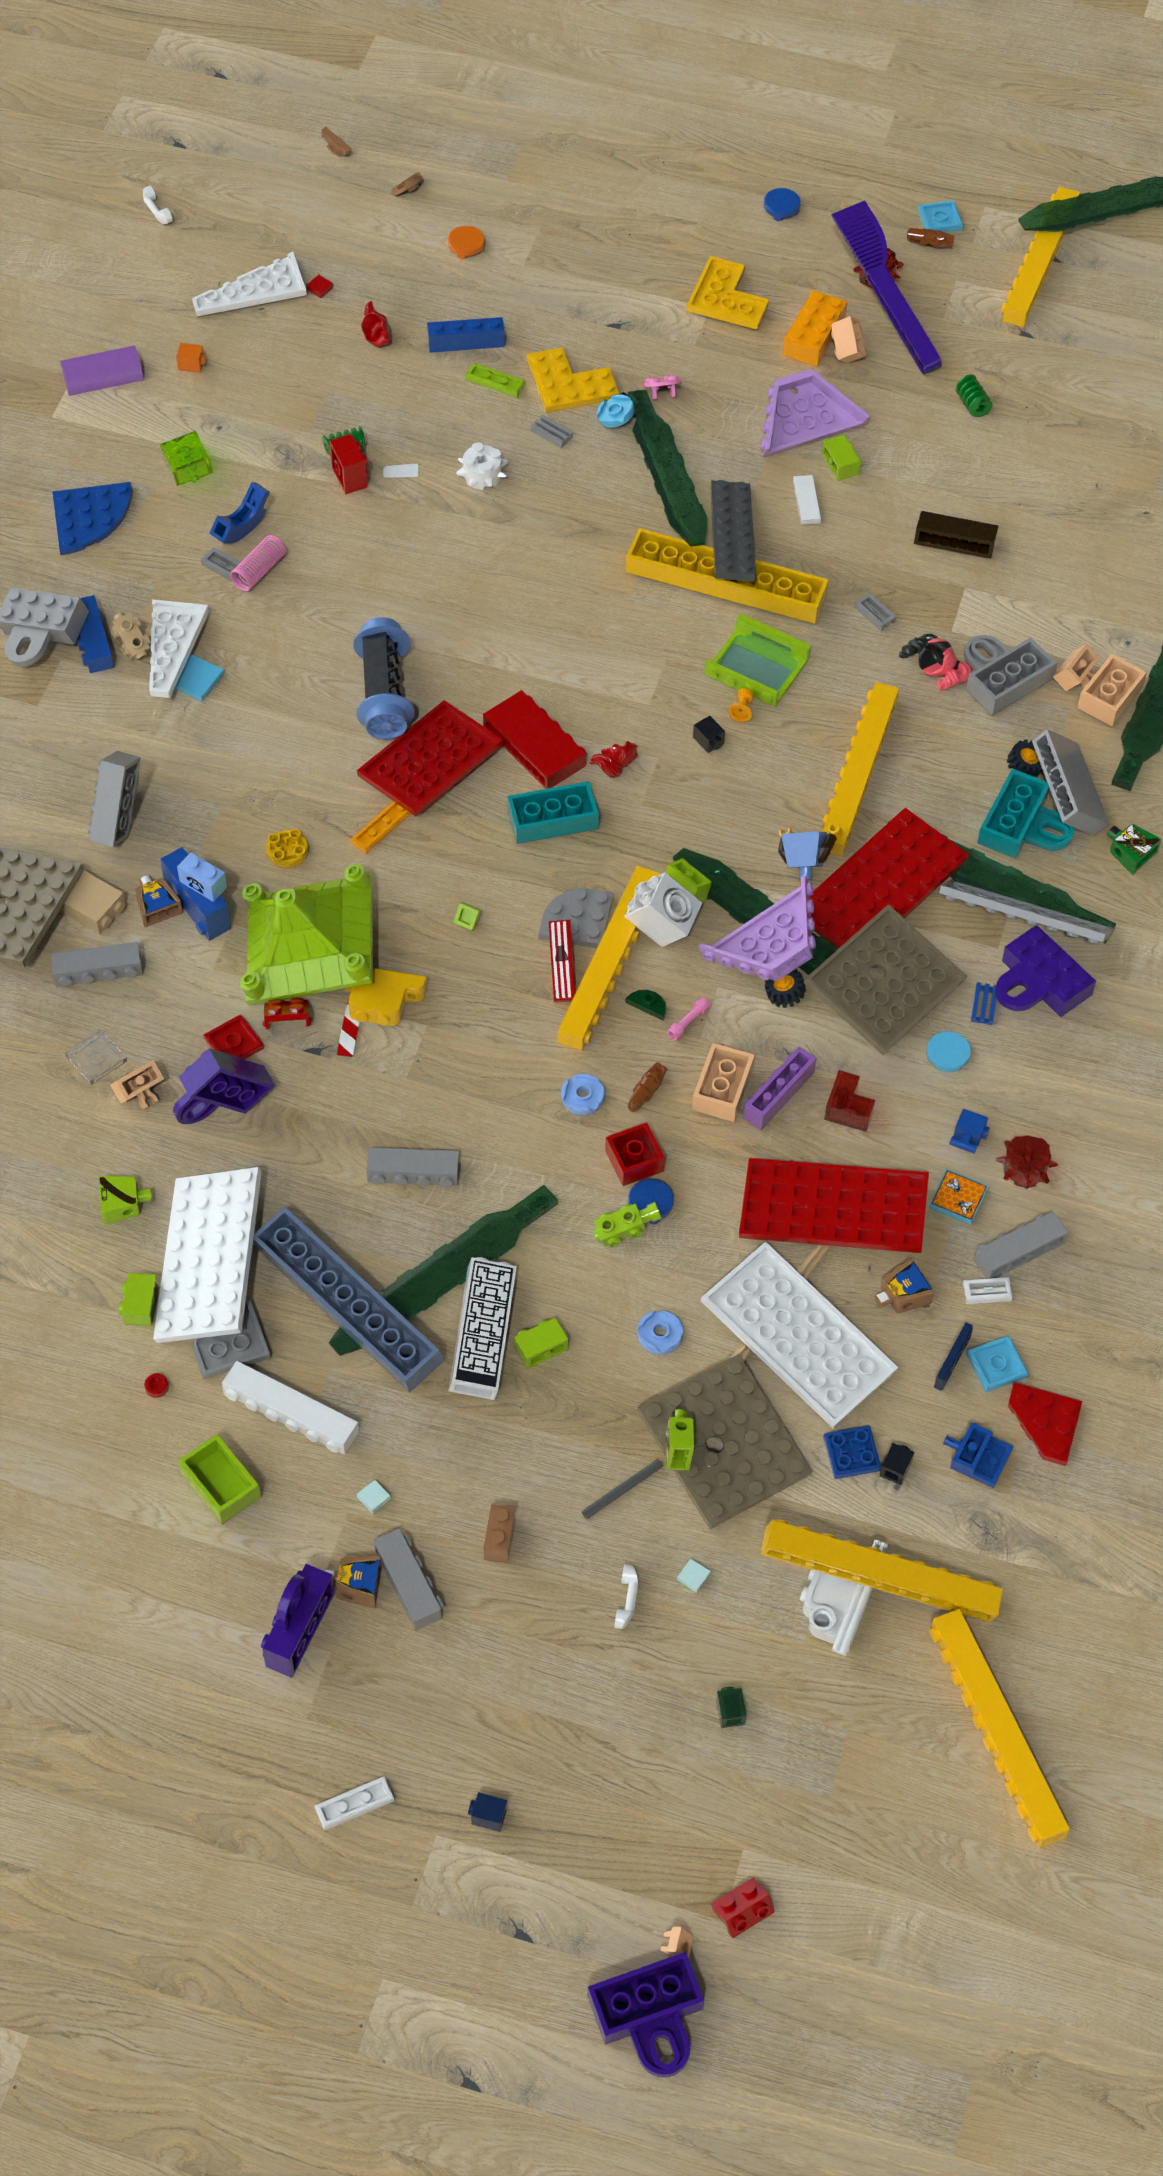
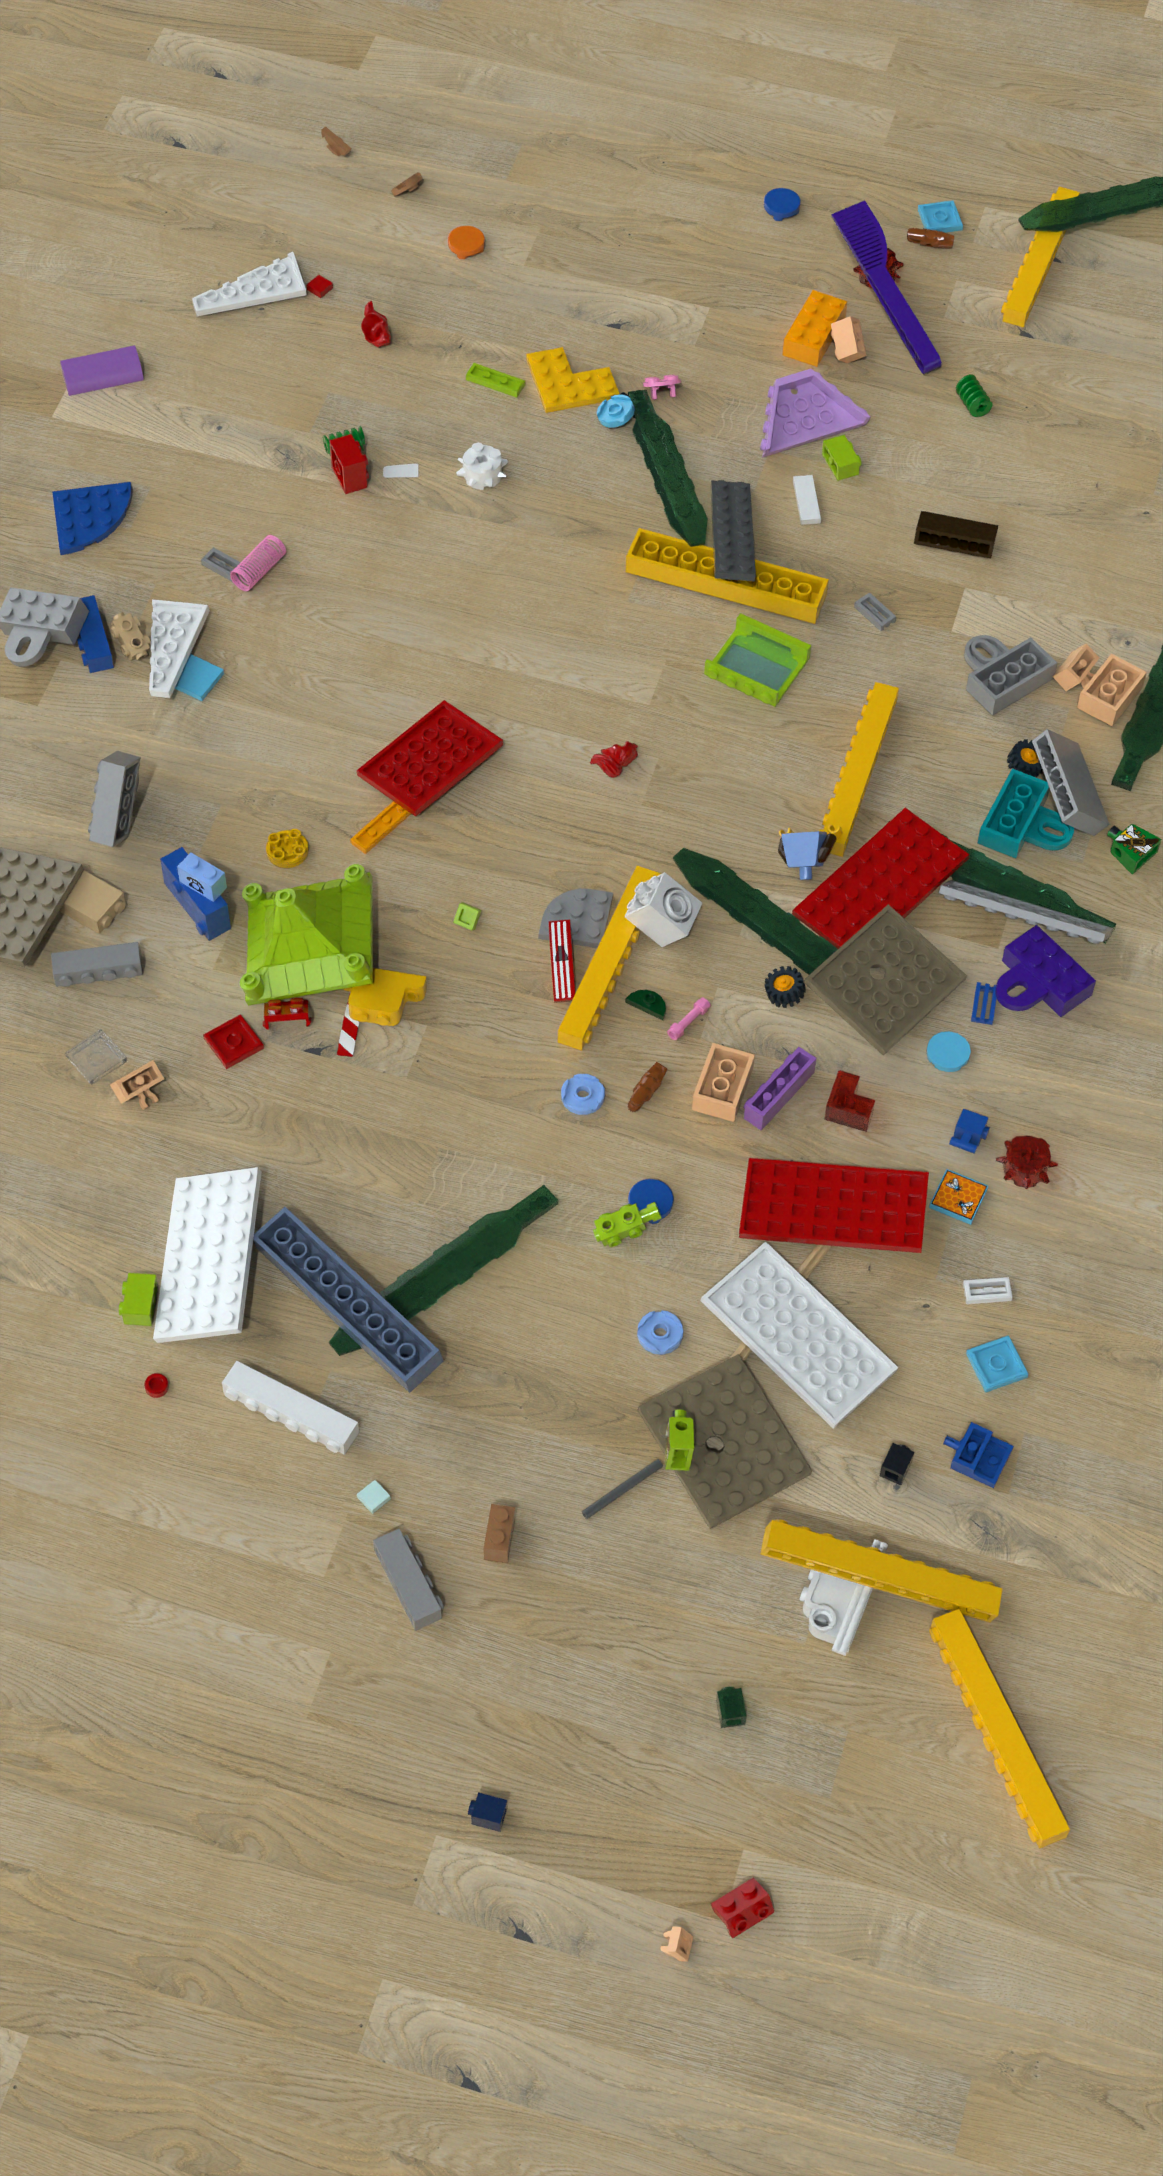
(121, 1198): lime torso -> none
(156, 901): torso -> none
(162, 216): white bar -> none
(186, 458): clear neon green brick -> none
(191, 357): orange brick -> none
(219, 1353): light grey plate -> none
(219, 1479): lime piece -> none
(220, 1081): dark purple brick -> none
(242, 521): blue arch -> none
(297, 1619): dark purple brick -> none
(354, 1803): white tile -> none
(358, 1580): torso -> none
(381, 647): brick -> none
(413, 1166): light grey brick -> none
(466, 334): blue brick -> none
(482, 1328): white brick -> none
(535, 739): red brick -> none
(540, 1343): lime brick -> none
(552, 812): teal brick -> none
(553, 429): light grey tile -> none
(629, 1577): white bar -> none
(634, 1154): red brick -> none
(649, 2007): dark purple brick -> none
(689, 878): lime brick -> none
(693, 1575): light aqua tile -> none
(709, 734): black brick -> none
(718, 299): yellow plate -> none
(741, 711): light orange piece -> none
(771, 941): lavender piece -> none
(852, 1452): blue tile -> none
(905, 1289): torso -> none
(937, 659): hair -> none
(953, 1356): dark blue tile -> none
(1020, 1246): light grey brick -> none
(1046, 1420): red plate -> none

